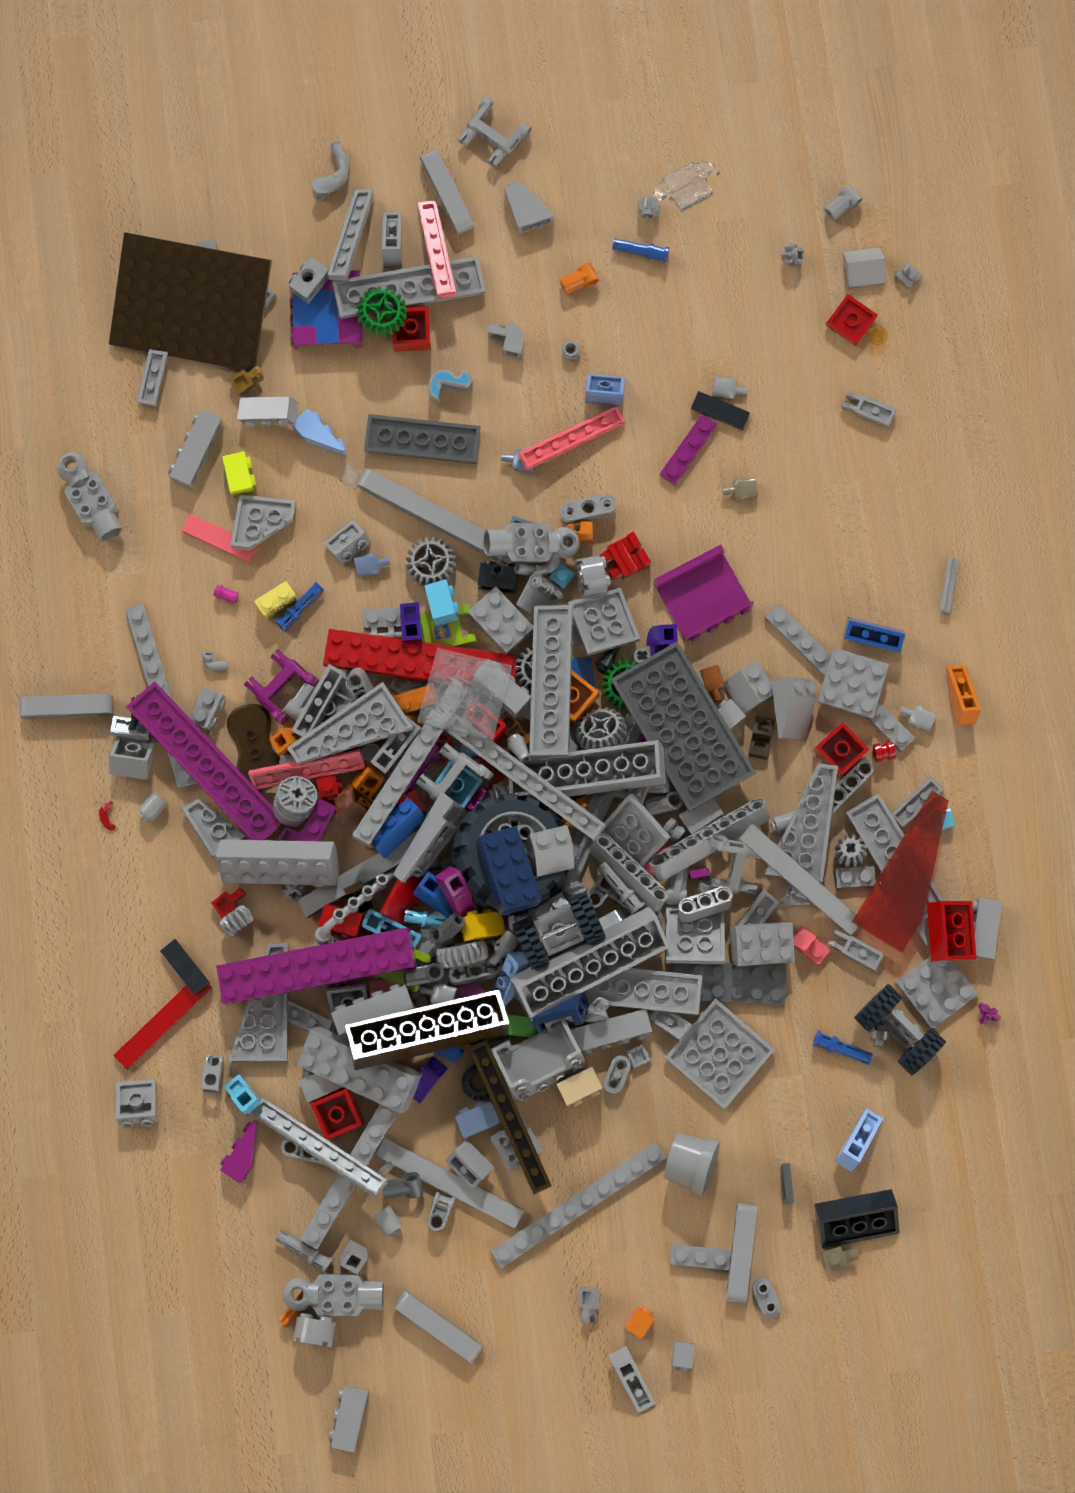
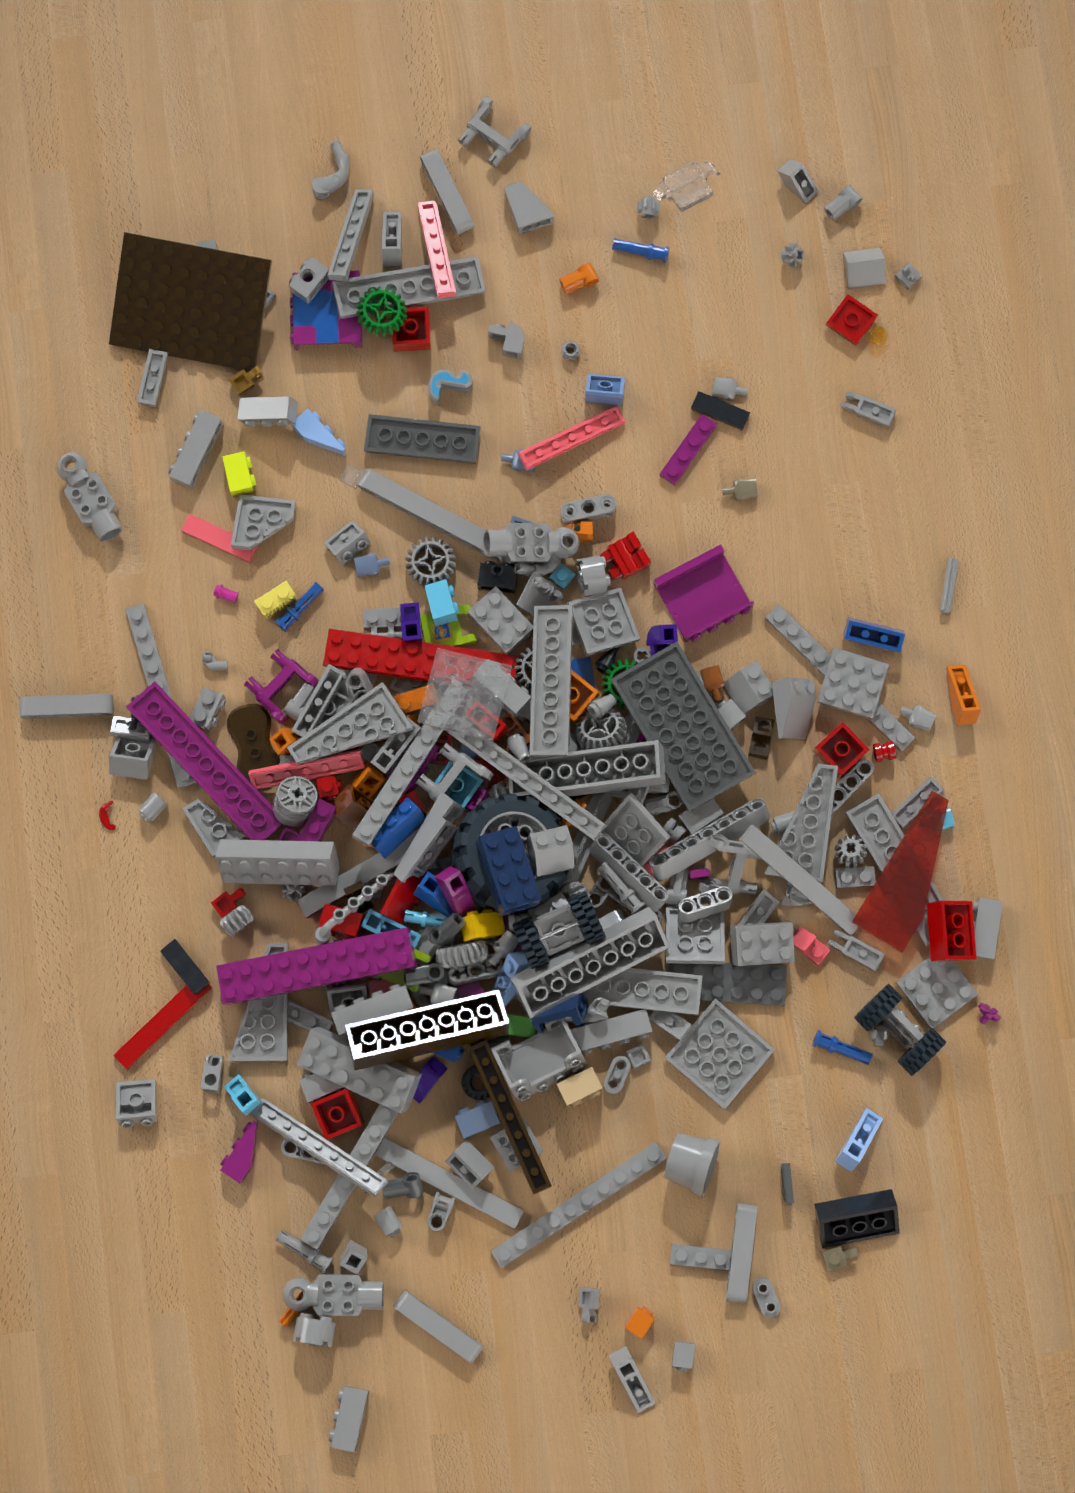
(601, 706): none -> light grey cone
(798, 180): none -> light grey slope

